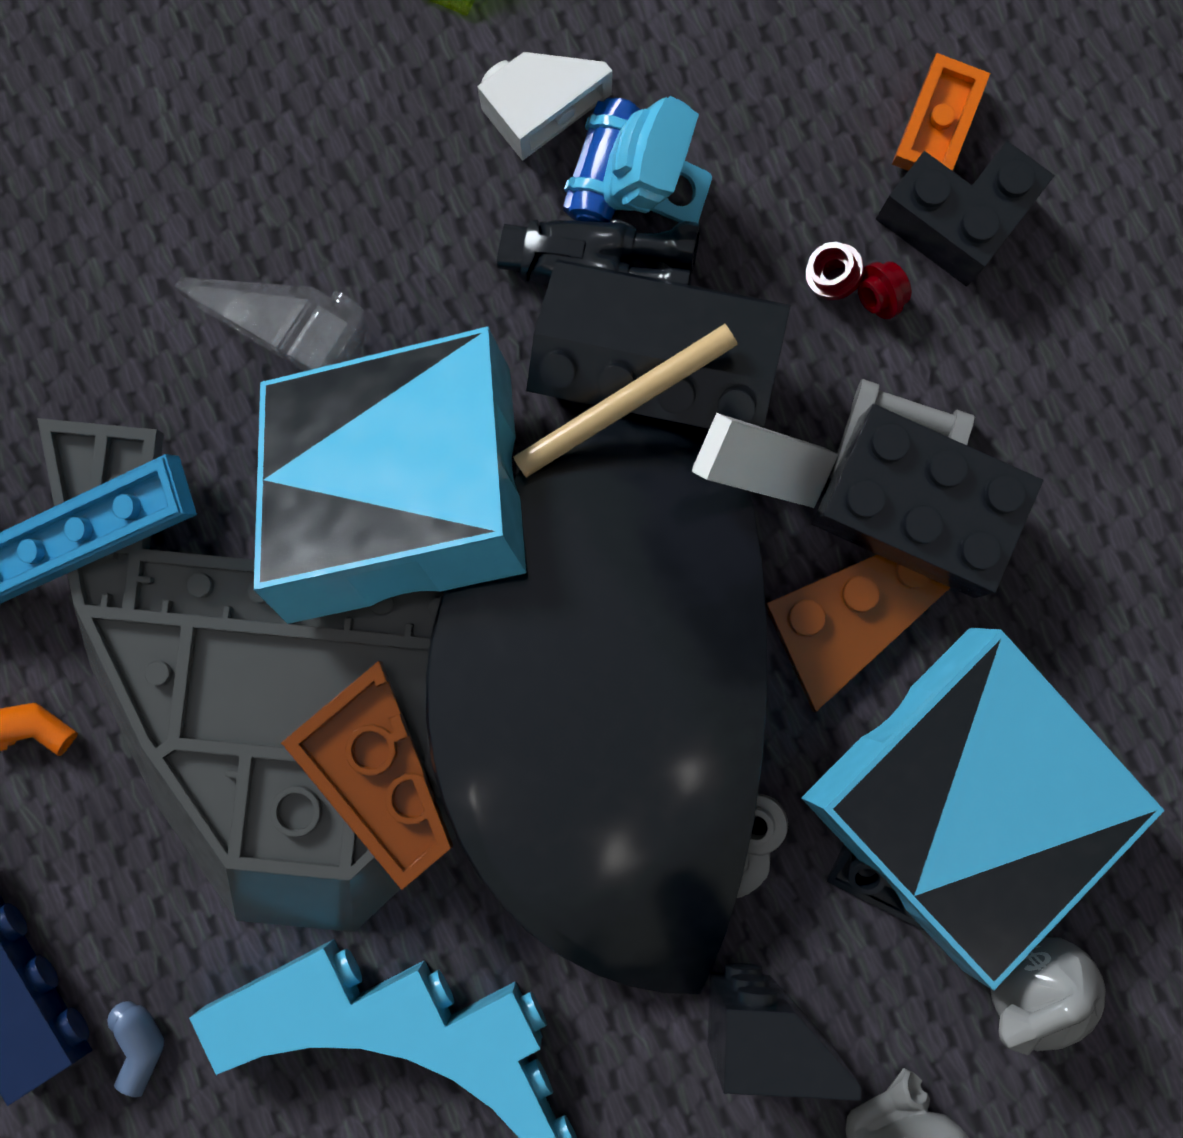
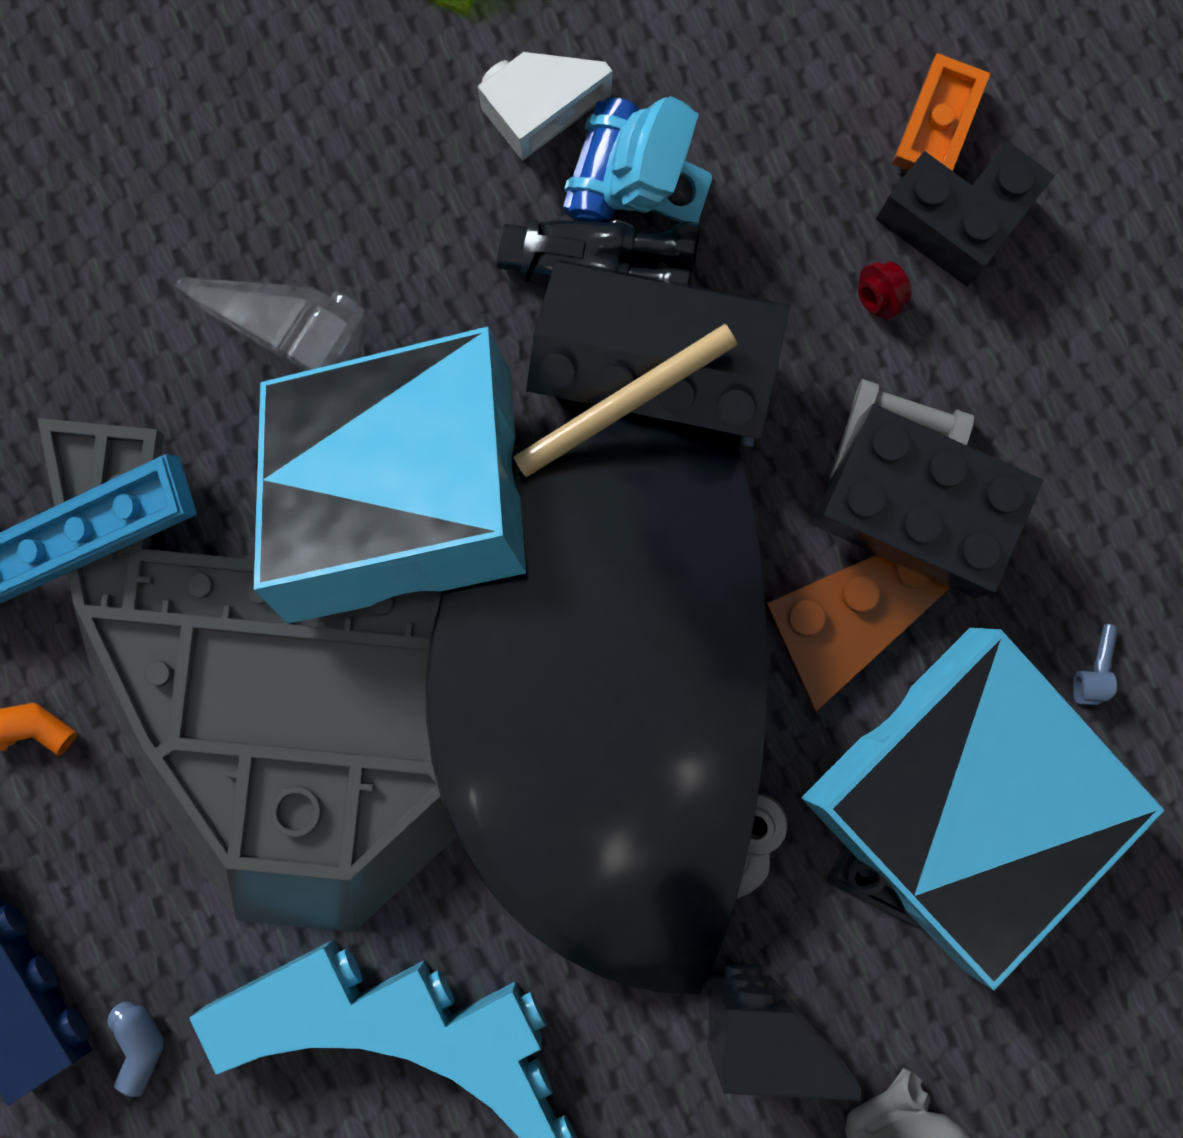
(373, 776): dark orange wing -> none
(763, 461): white tile -> none
(827, 258): dark red plate -> none
(1050, 998): light grey piece -> none
(1101, 684): none -> sand blue hand

